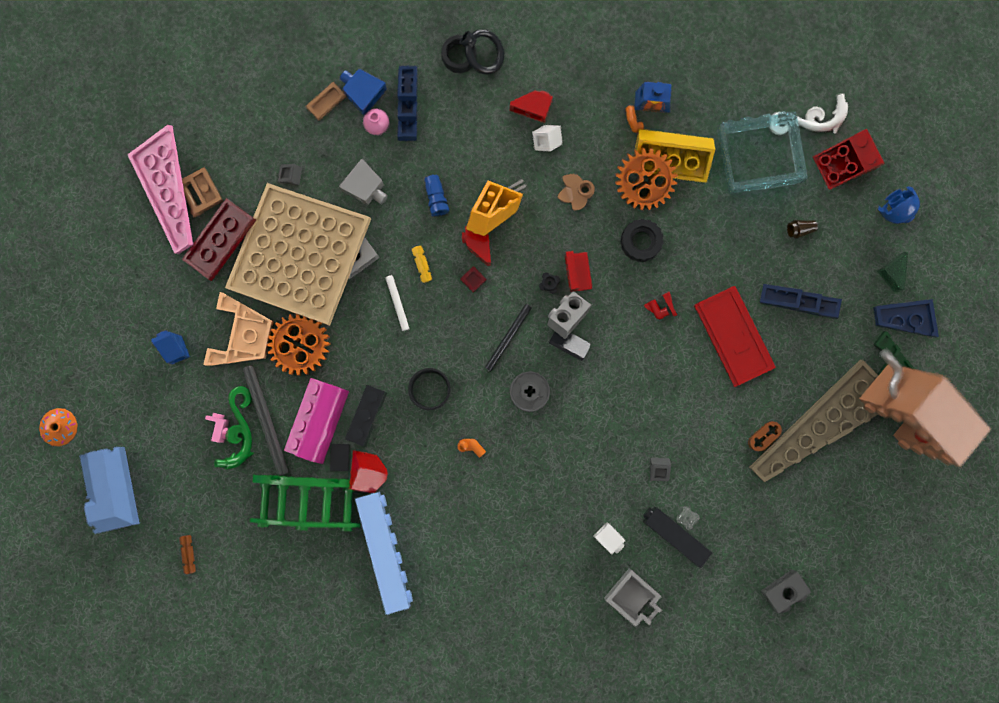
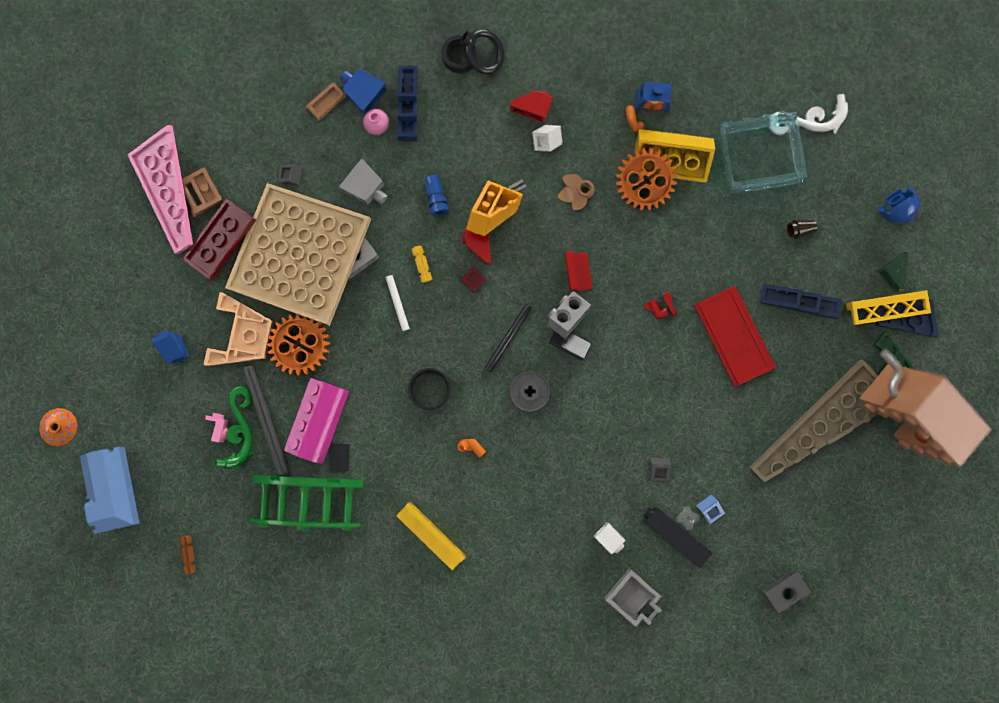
(365, 415): black arch -> none
(367, 472): red slope -> none
(383, 552): light blue brick -> none
(431, 535): none -> yellow fence
(554, 281): black plate -> none
(642, 226): black tyre -> none
(710, 509): none -> medium blue slope
(762, 433): dark orange beam -> none
(848, 159): red slope -> none
(902, 298): none -> yellow fence

